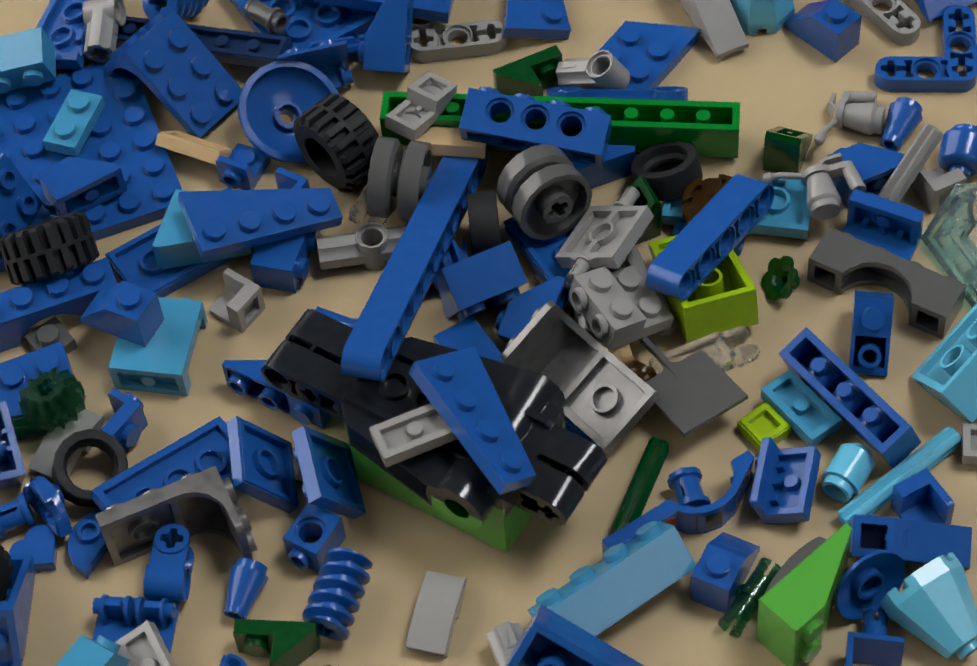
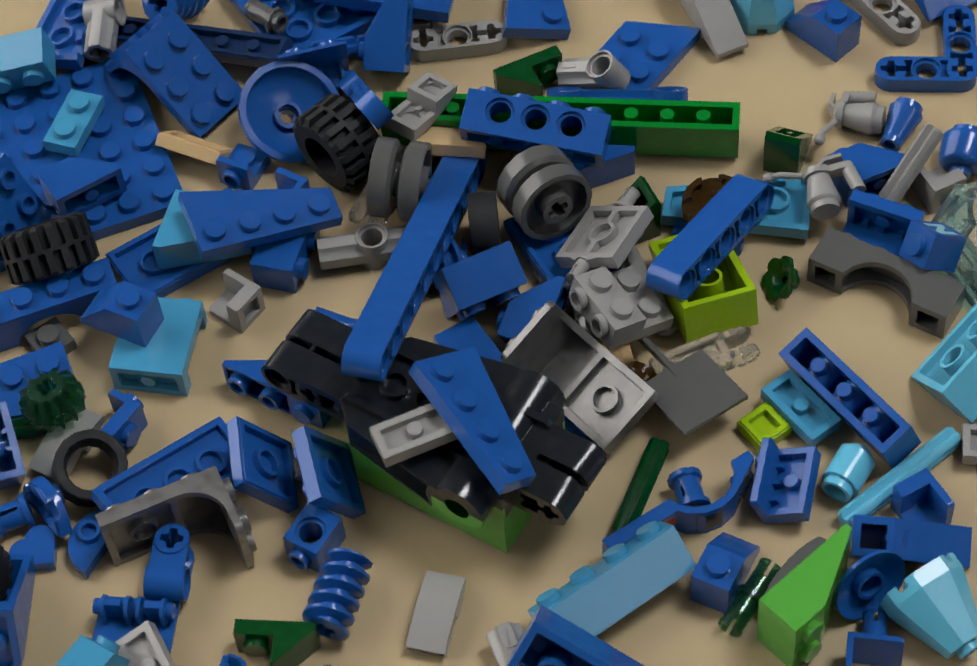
(244, 586): blue cone -> none
(365, 99): none -> blue piece
(668, 168): black tyre -> none
(871, 332): blue slope -> none
(932, 246): none -> blue brick

